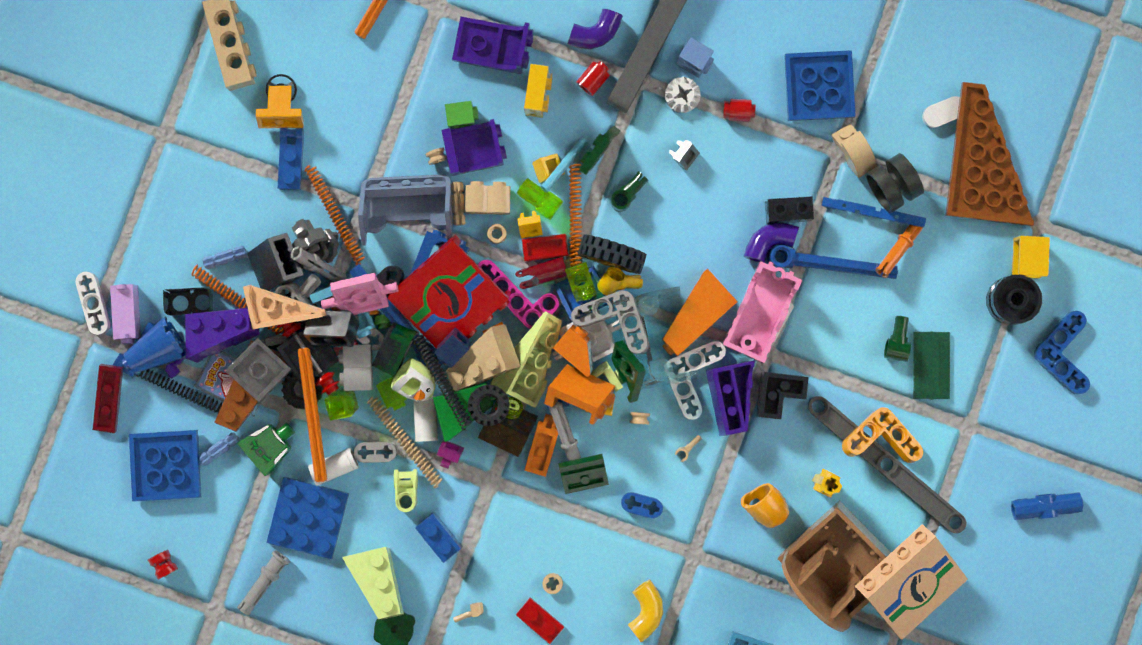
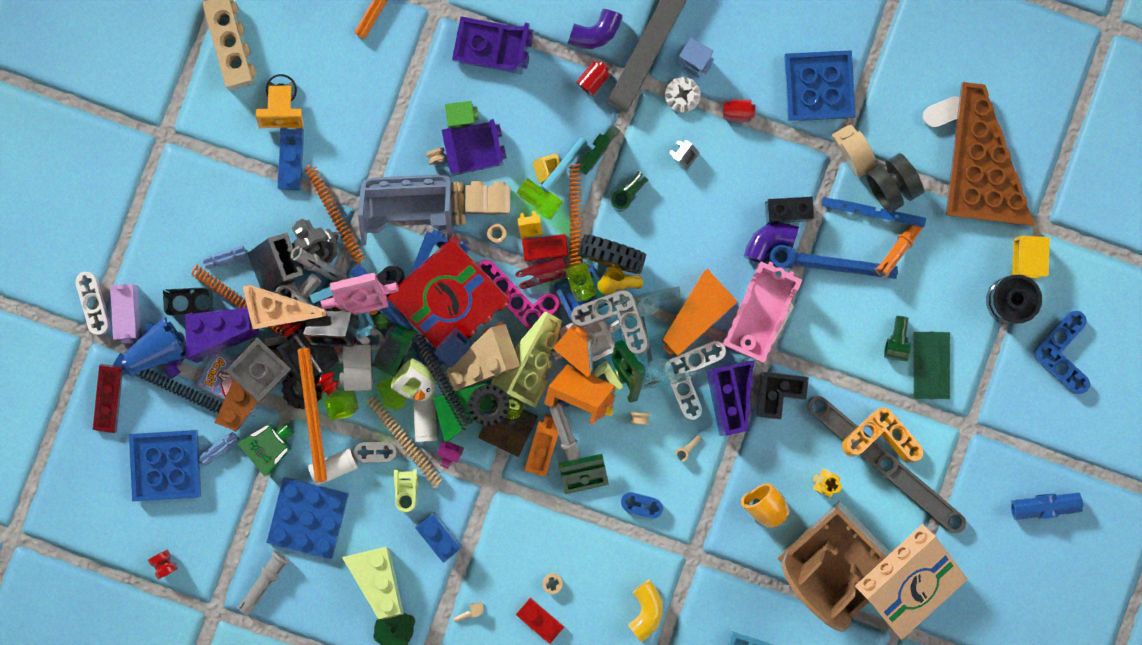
(538, 83): yellow piece -> none

